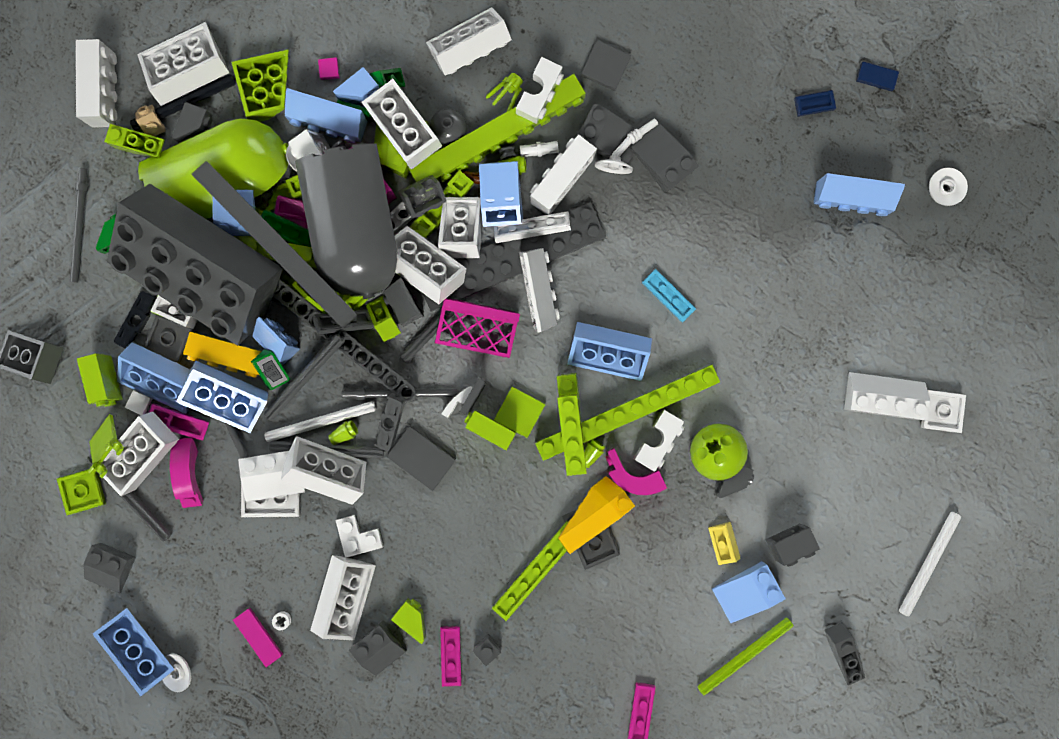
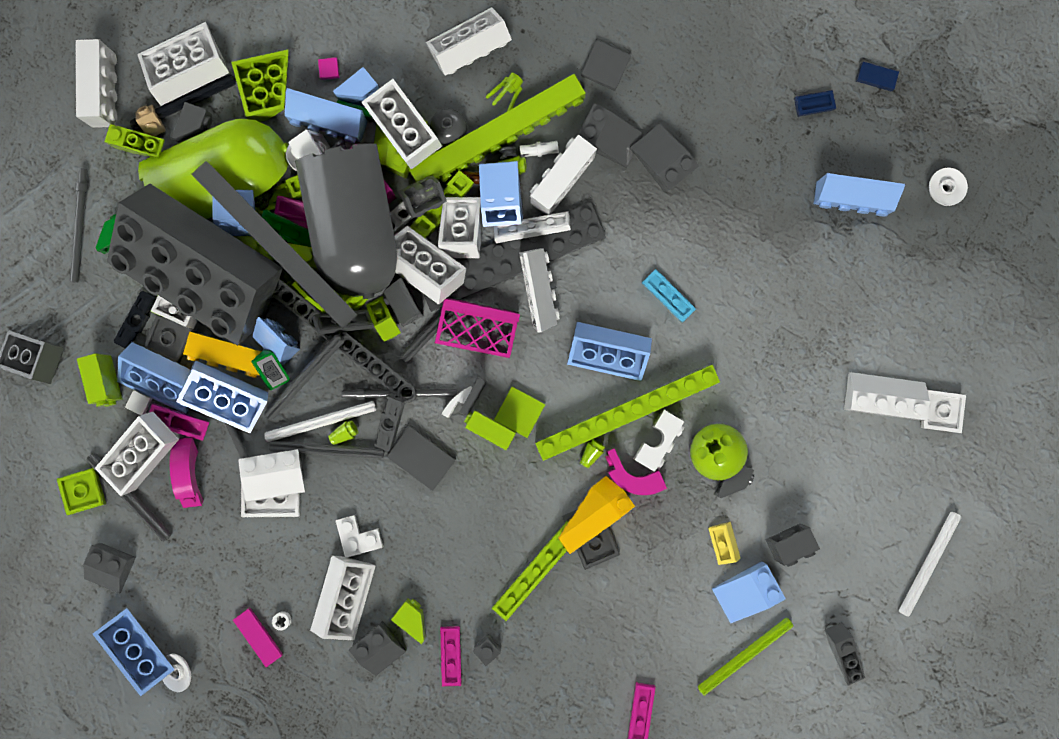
(101, 445): lime flag -> none
(324, 471): white slope -> none
(384, 76): green slope -> none
(533, 106): white arch -> none
(571, 424): lime arch -> none
(614, 163): white dish -> none

